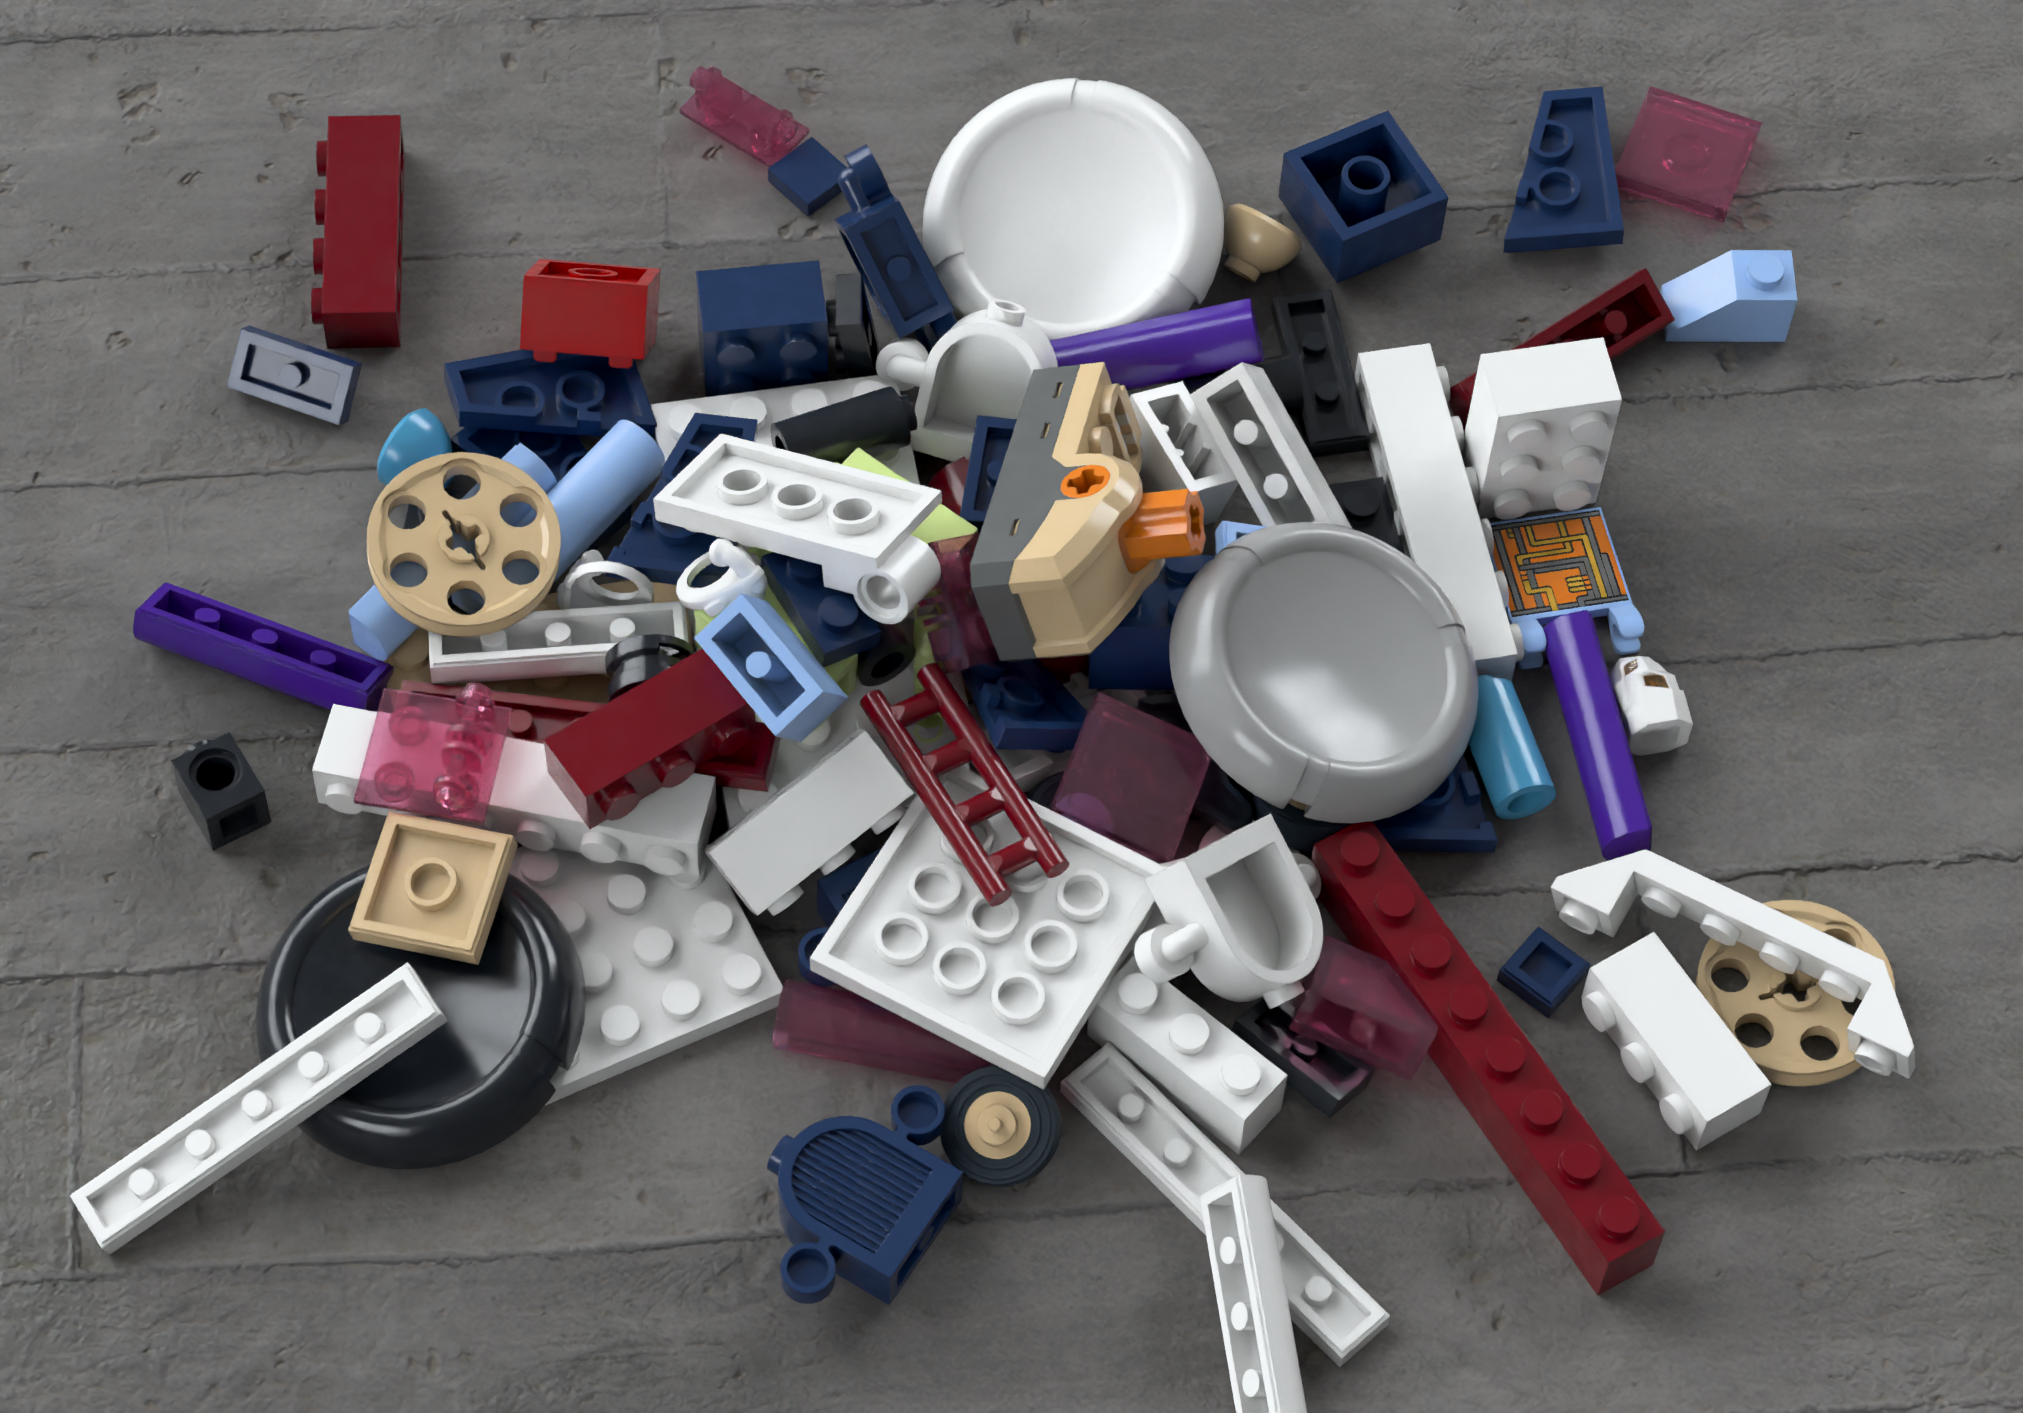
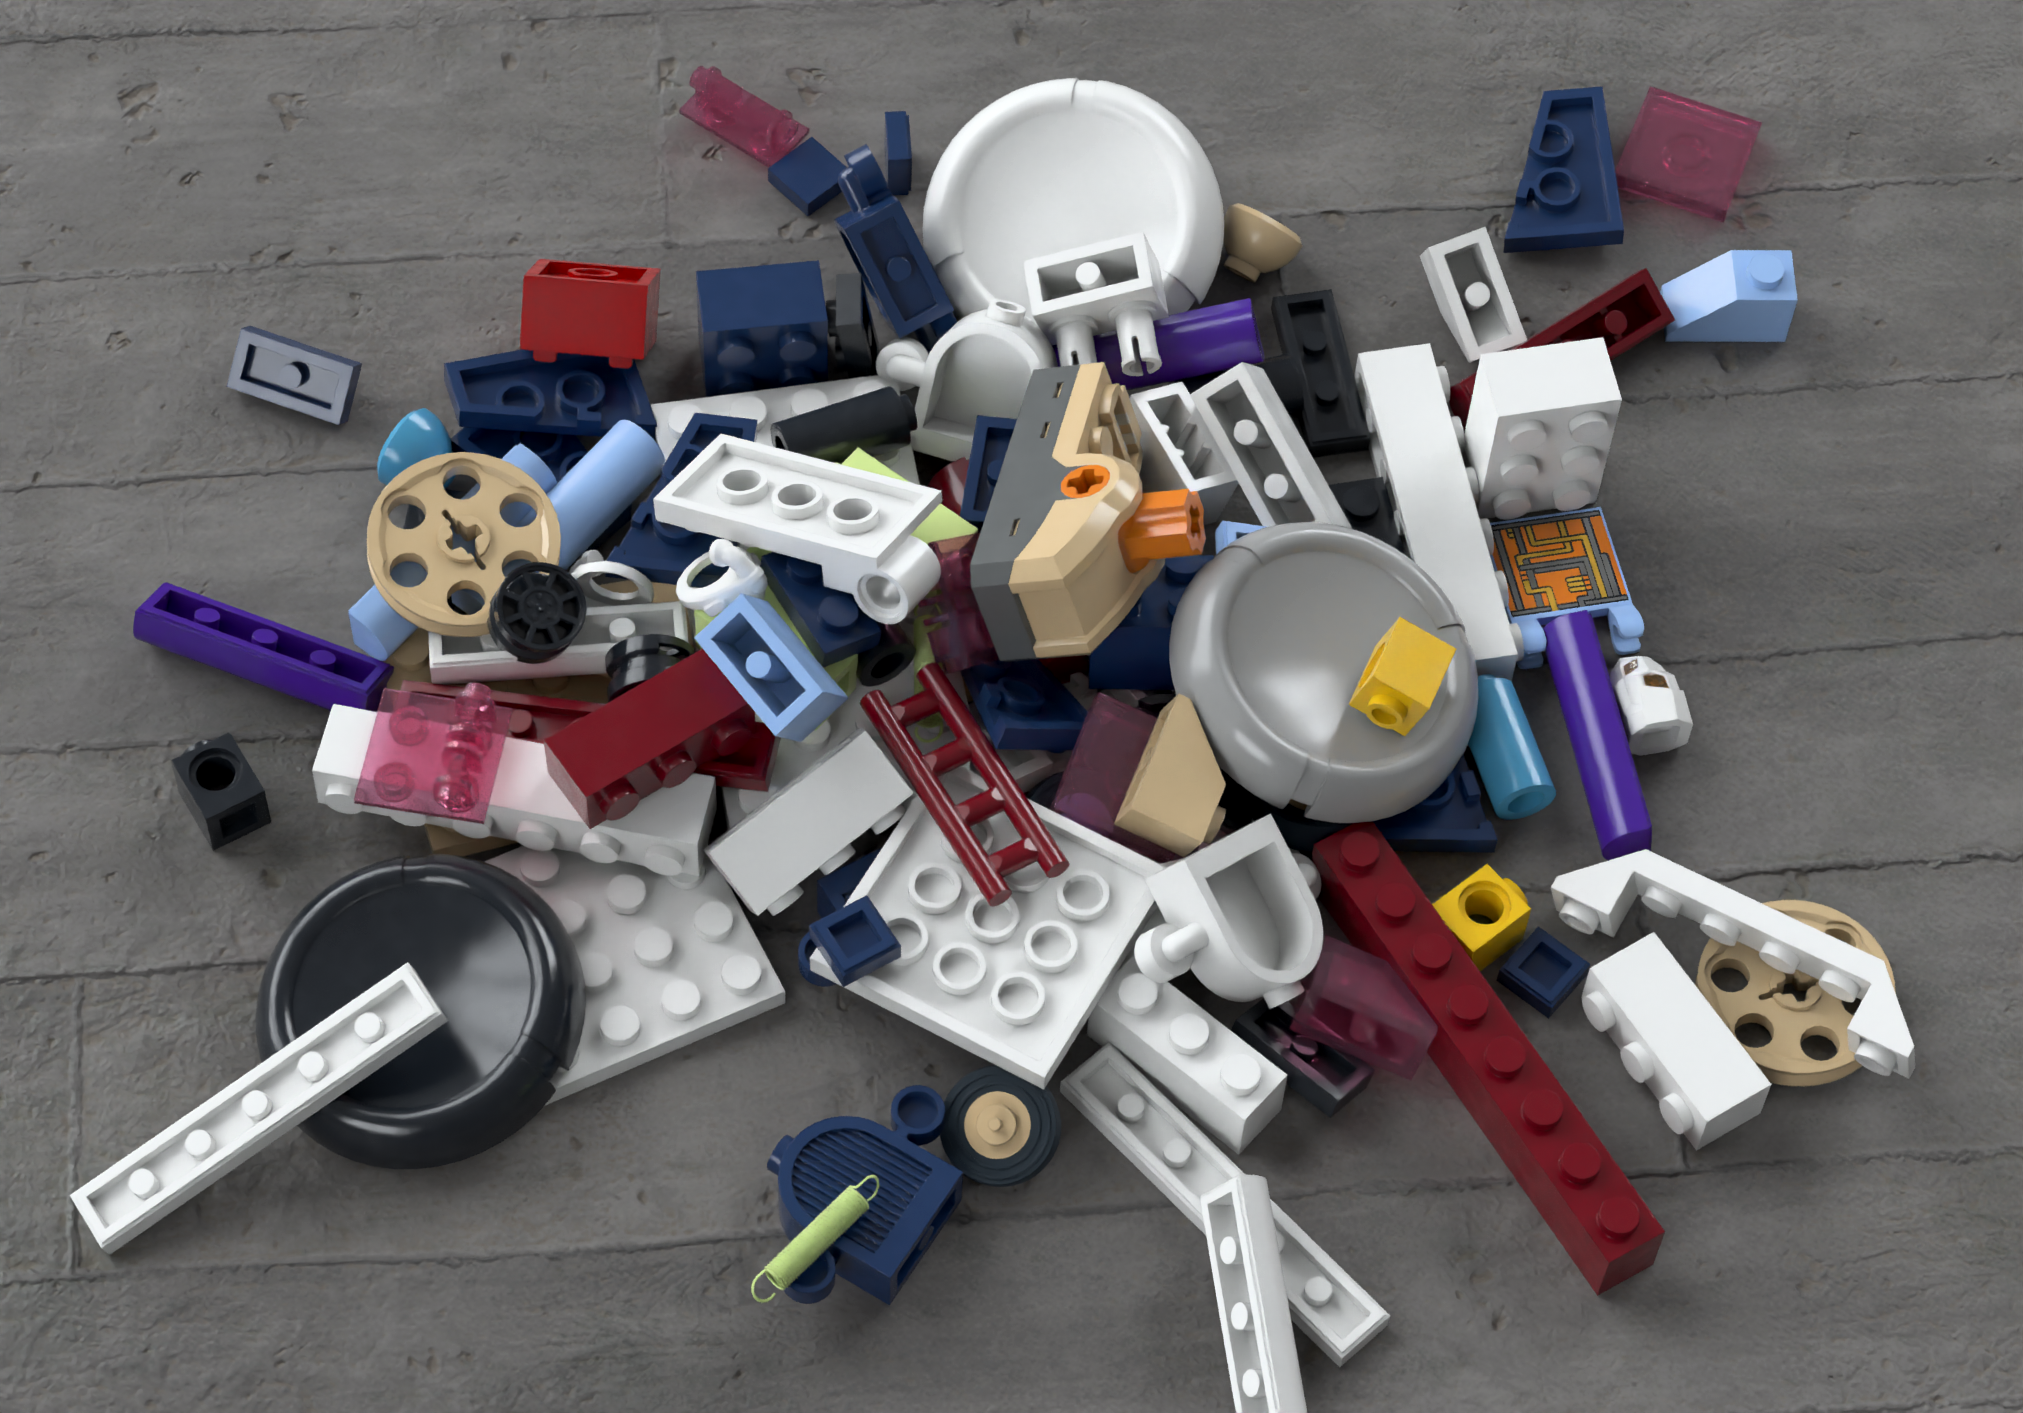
(361, 232): dark red brick -> none
(433, 887): tan tile -> none
(536, 612): none -> black wheel
(815, 1238): none -> yellowish green piece
(855, 940): none -> dark blue tile
(859, 1032): clear pink brick -> none
(898, 152): none -> dark blue tile
(1098, 292): none -> white brick
(1175, 784): none -> tan slope
(1362, 196): dark blue brick -> none
(1402, 677): none -> yellow brick
(1473, 294): none -> white slope
(1489, 896): none -> yellow brick

